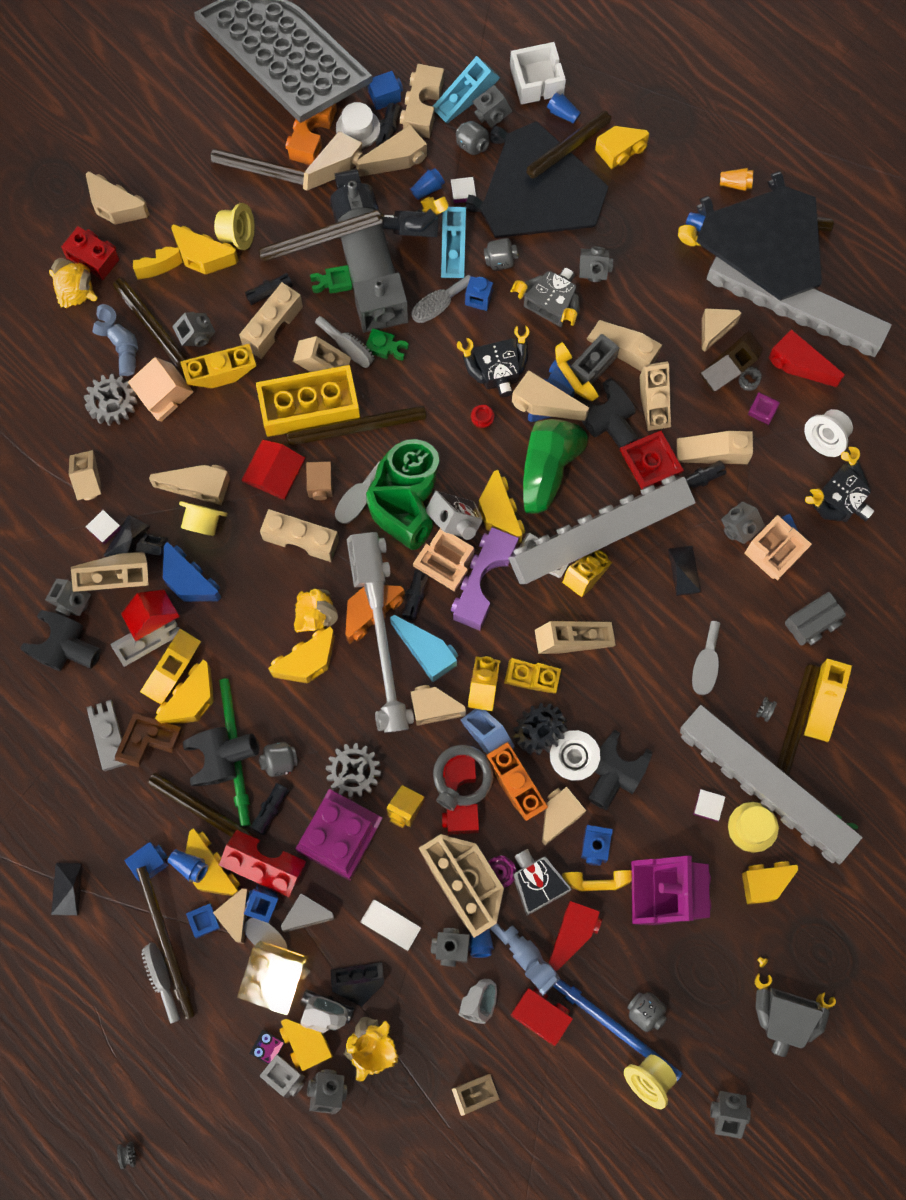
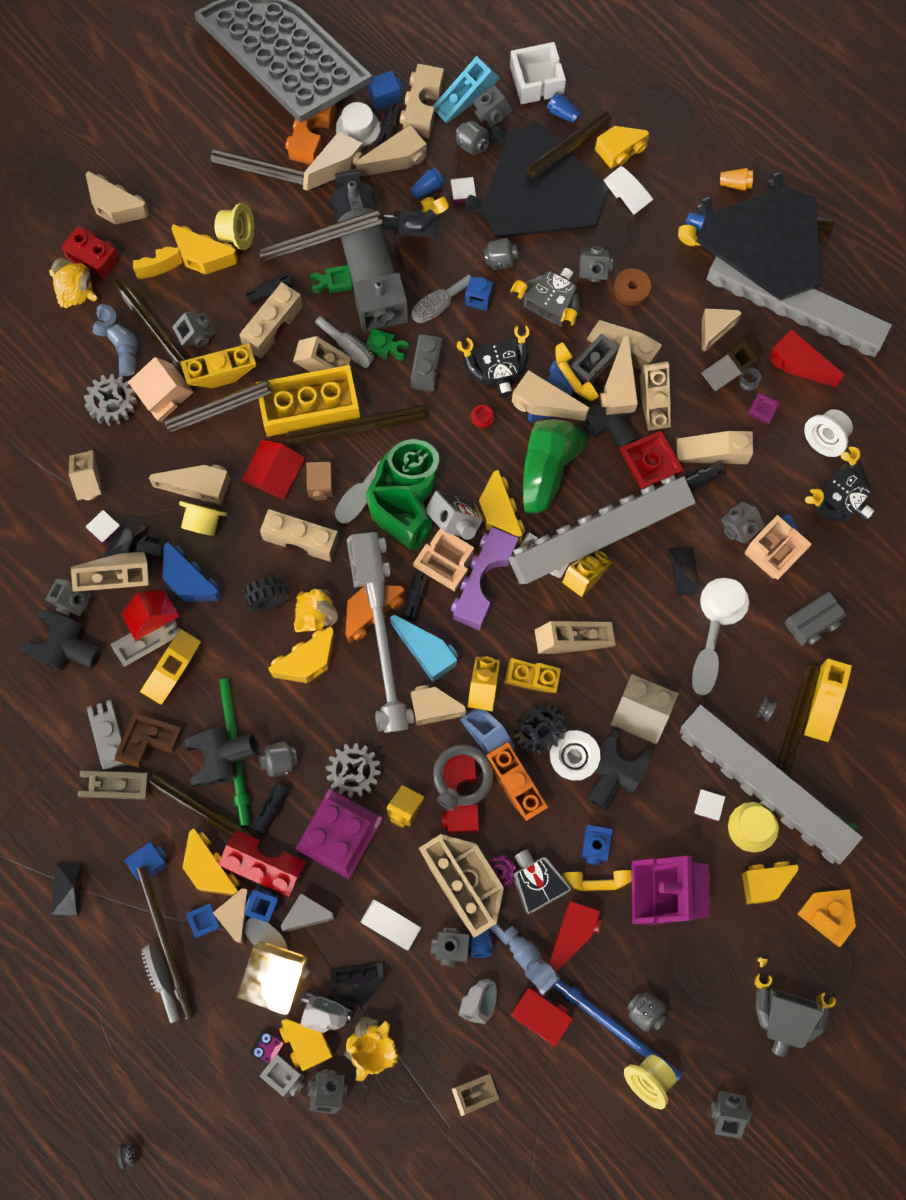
(115, 785): none -> dark tan hinge
(189, 698): yellow slope -> none
(189, 866): blue cone -> none
(219, 405): none -> dark brown axle
(266, 594): none -> black tyre
(426, 363): none -> dark grey brick
(453, 242): medium azure slope -> none
(561, 813): tan slope -> none
(620, 389): none -> tan slope
(628, 188): none -> white slope
(629, 296): none -> dark orange piece
(644, 709): none -> dark tan slope
(724, 601): none -> white piece
(830, 914): none -> light orange plate

